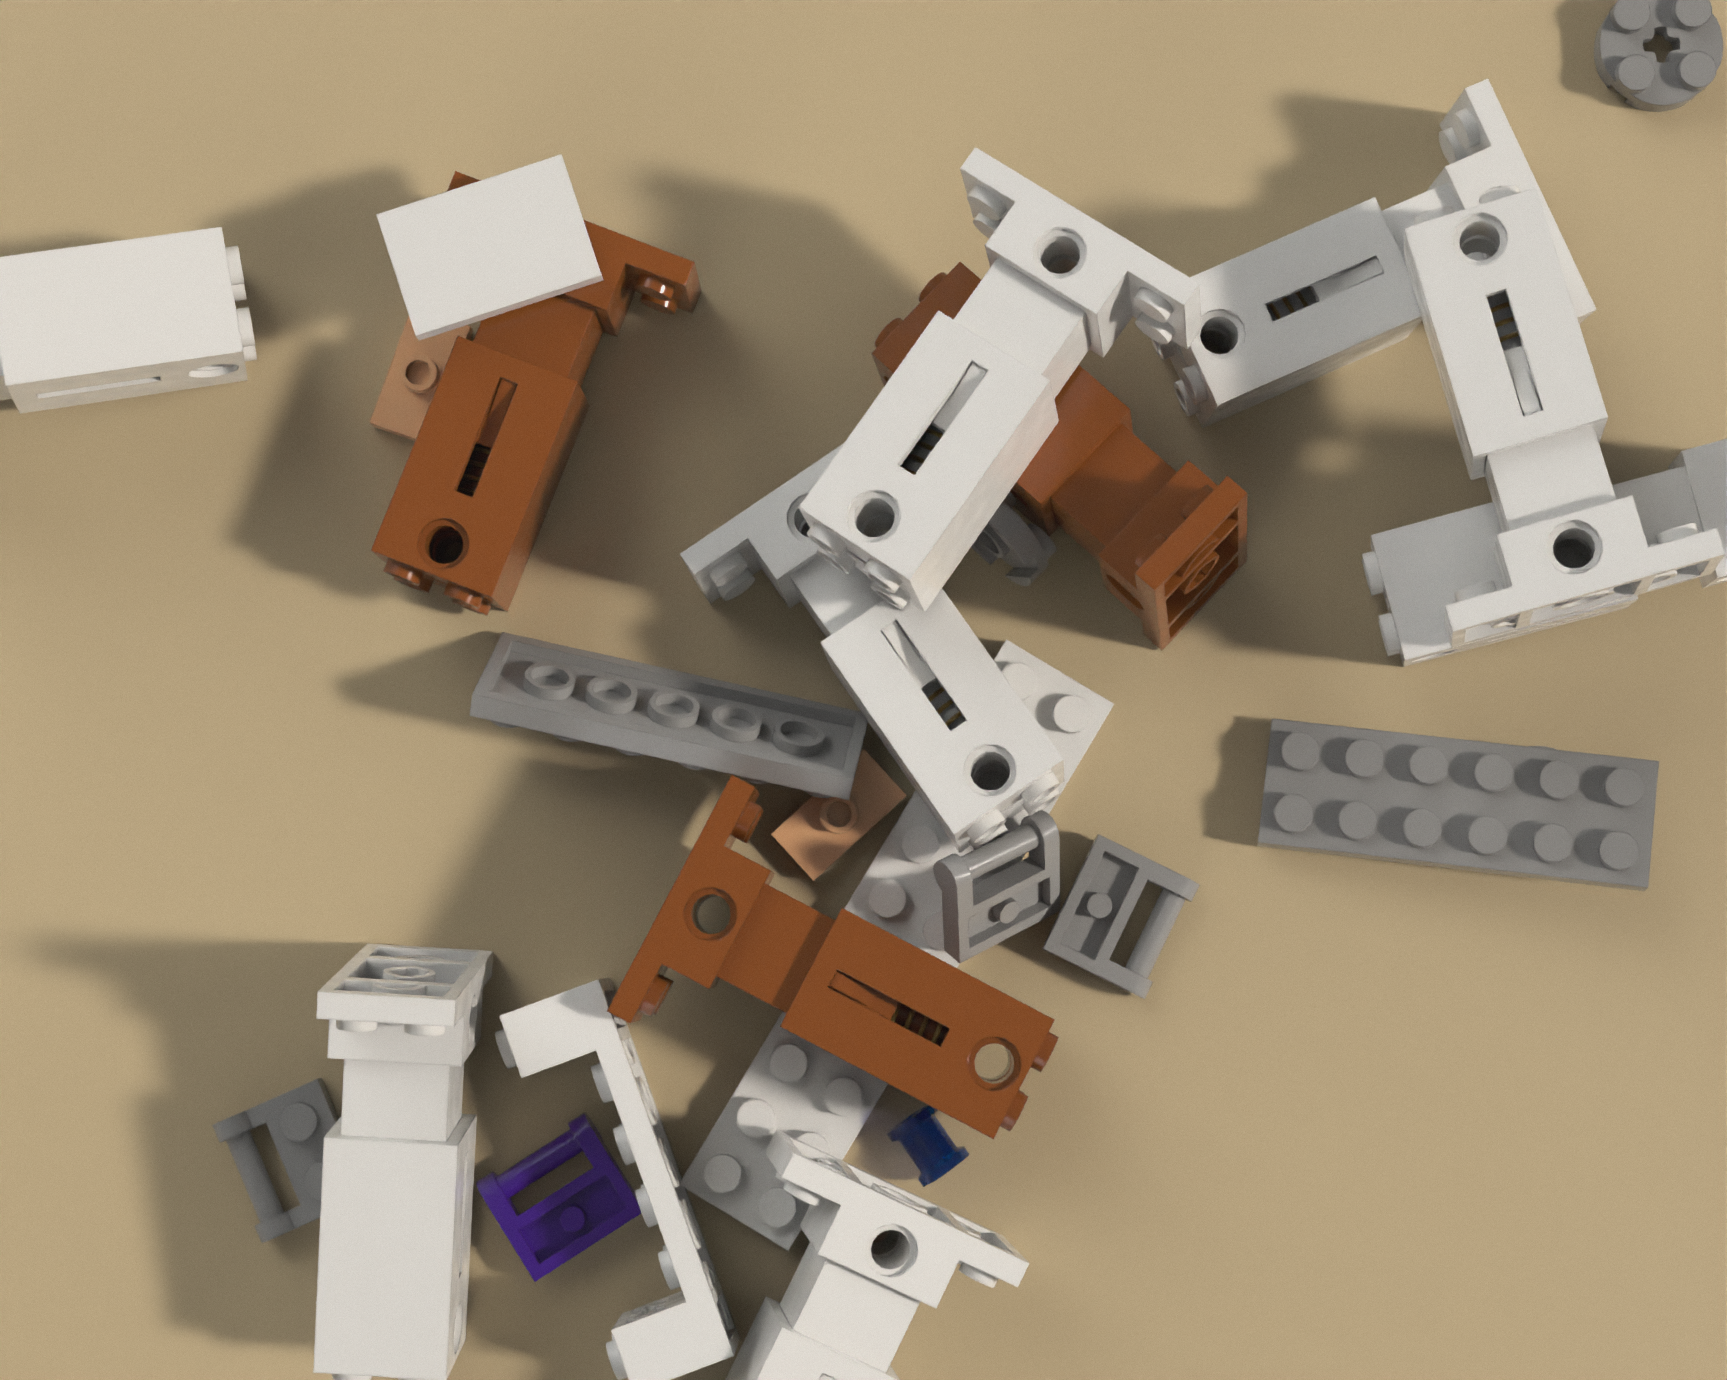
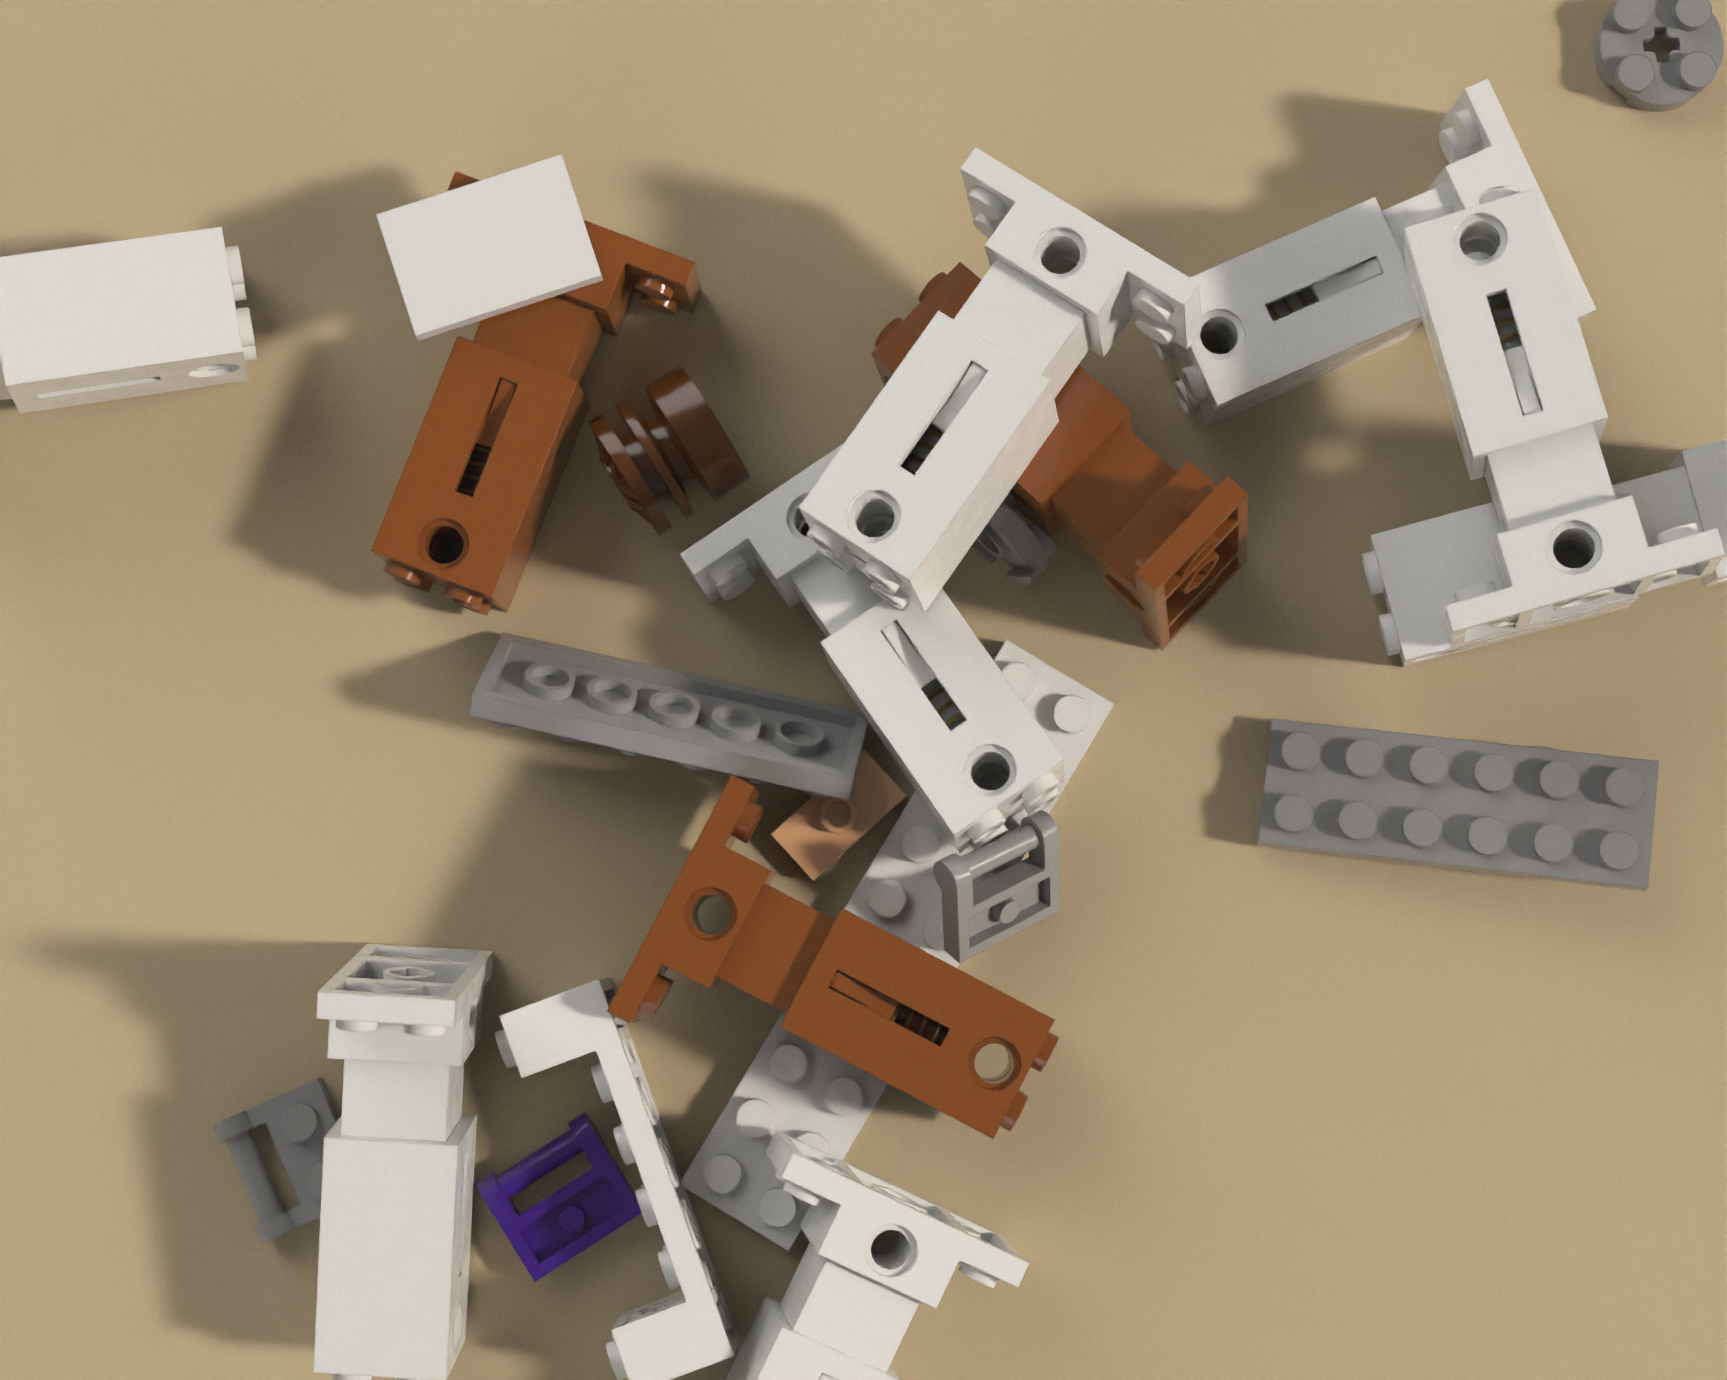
(413, 380): light nougat plate -> none
(669, 450): none -> reddish brown wheel
(927, 1144): clear blue bush -> none
(1100, 909): light grey plate -> none

